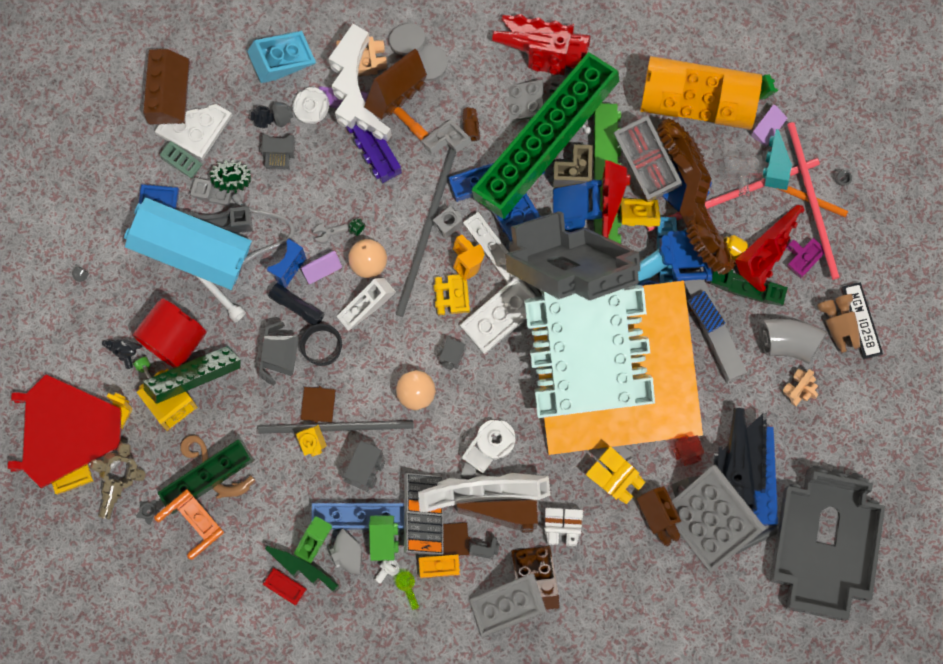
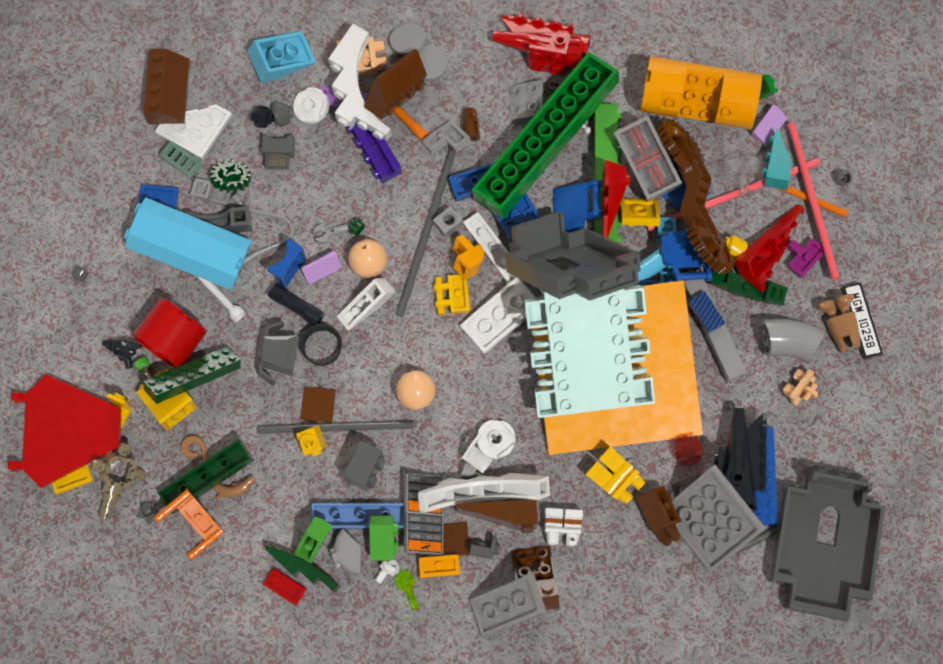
(451, 354): dark grey brick -> none
(574, 172): dark tan brick -> none

